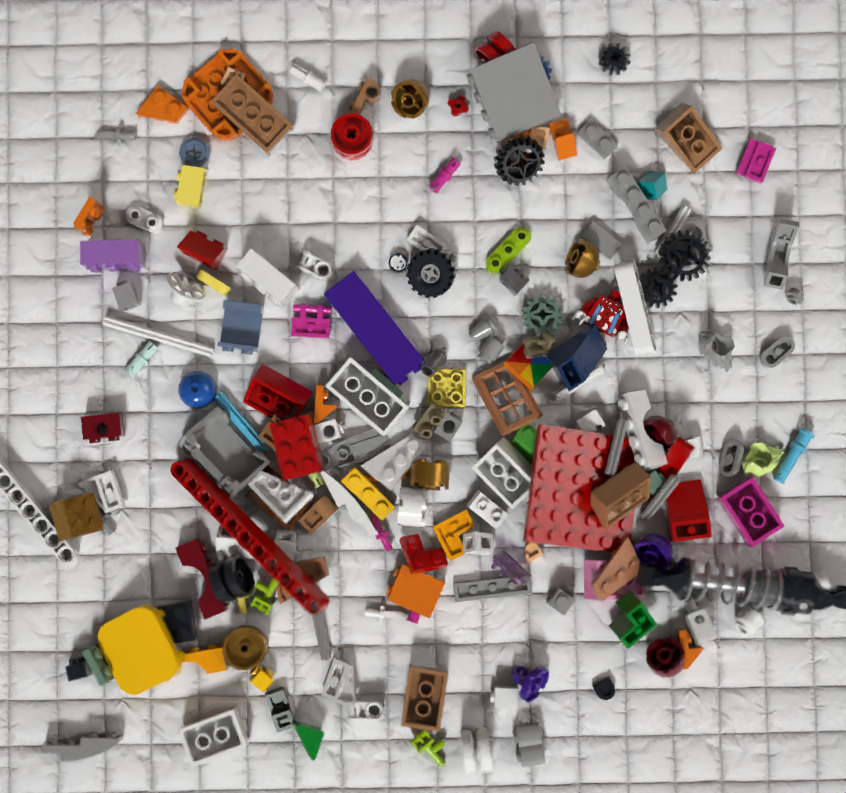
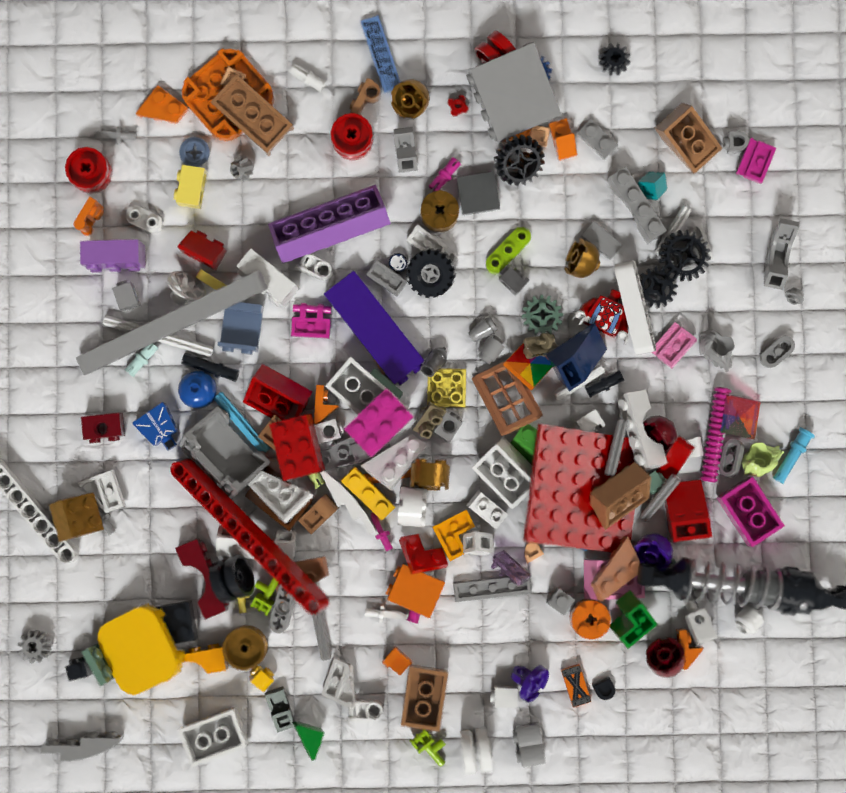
(41, 646): none -> light grey gear
(80, 162): none -> red wheel
(158, 426): none -> blue torso
(172, 322): none -> light grey beam
(218, 370): none -> black pin
(241, 168): none -> light grey gear
(278, 612): none -> light grey beam
(329, 224): none -> medium lavender brick
(379, 423): none -> dark pink brick
(380, 53): none -> medium blue tile
(386, 278): none -> light grey plate
(397, 661): none -> orange panel
(405, 149): none -> light grey brick
(439, 200): none -> pearl gold brick
(478, 193): none -> dark grey tile
(576, 685): none -> tile
(599, 625): none -> orange brick
(604, 383): none -> black pin
(674, 345): none -> bright pink plate
(715, 437): none -> dark pink piece
(735, 141): none -> light grey plate
(740, 417): none -> clear pink tile

